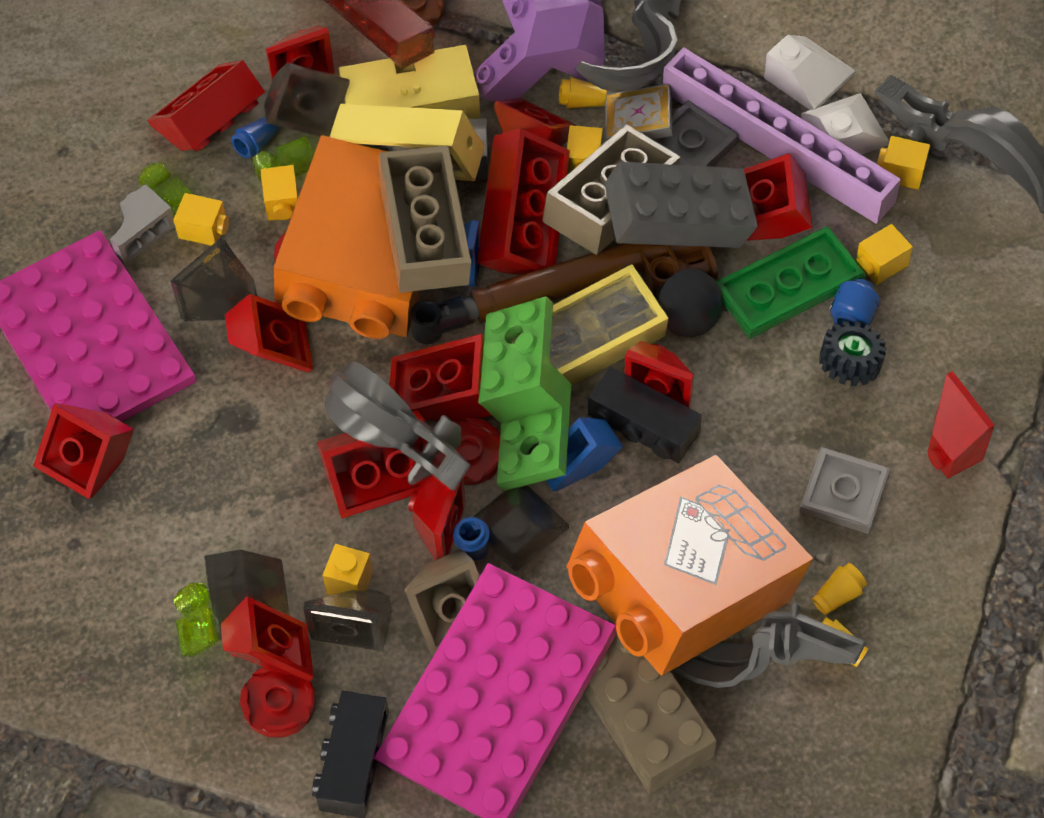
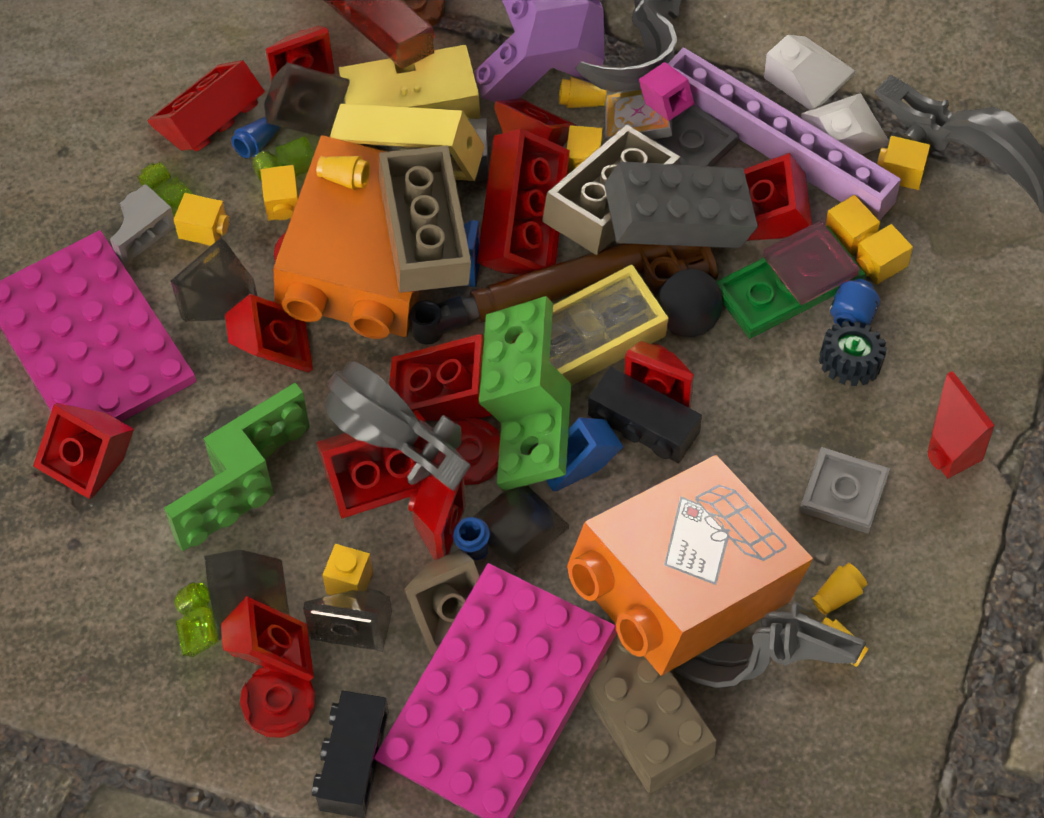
(240, 467): none -> bright green bracket
(345, 170): none -> yellow cone
(666, 91): none -> dark pink brick
(811, 262): none -> clear pink tile
(852, 223): none -> yellow brick

